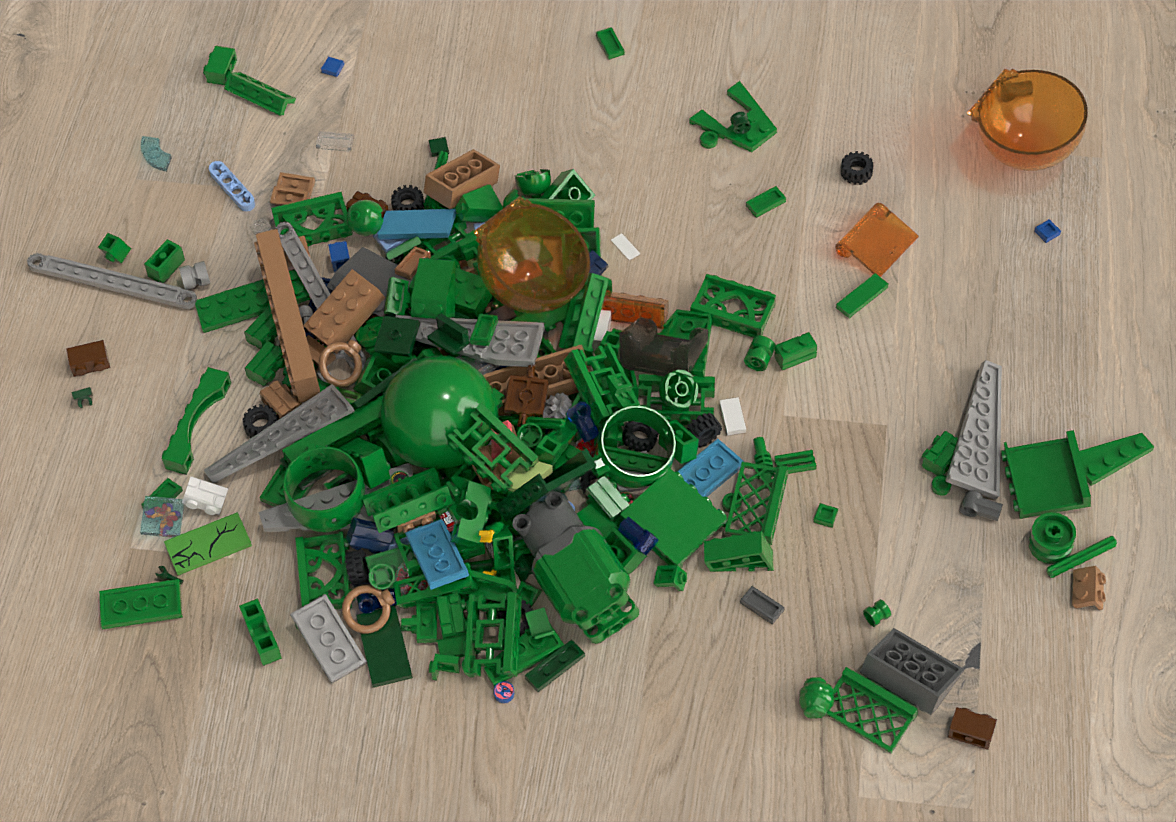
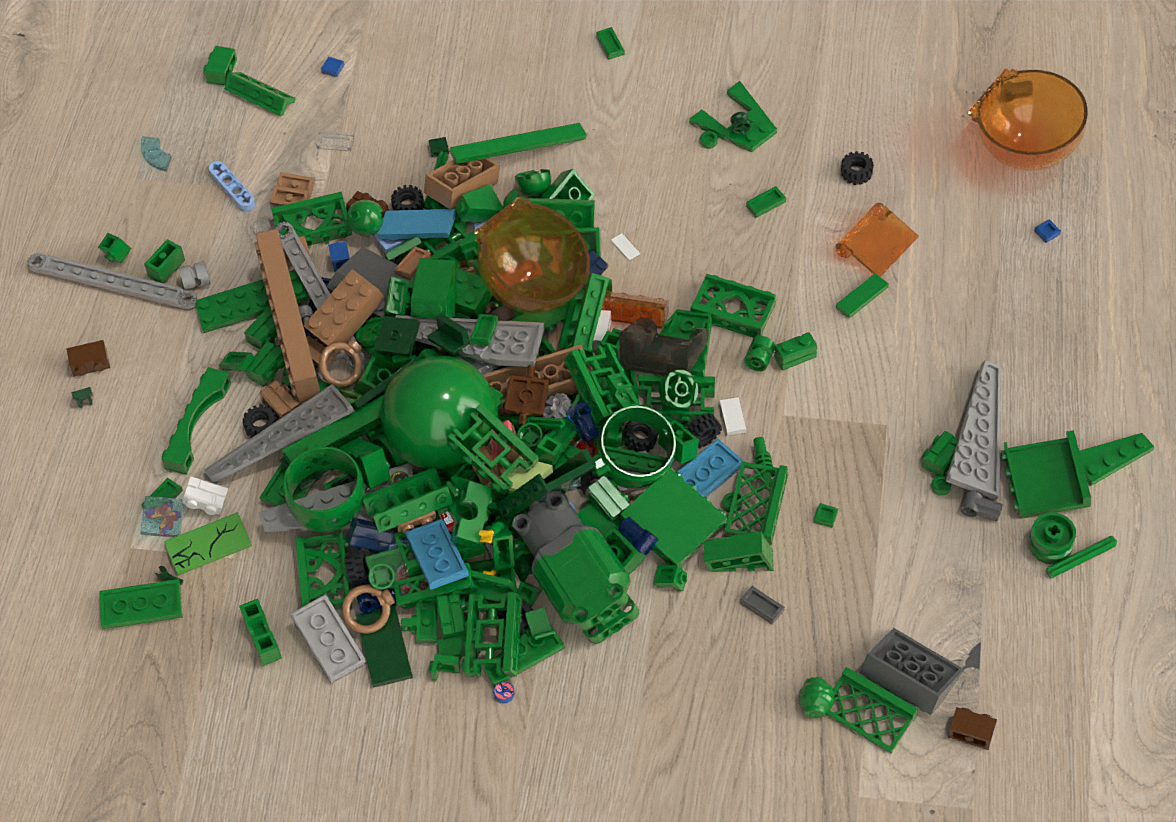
(237, 361): none -> green tile
(517, 143): none -> green tile
(554, 665): dark green plate -> none
(795, 459): green tile -> none
(877, 612): green wheel -> none
(1088, 587): medium nougat bracket -> none

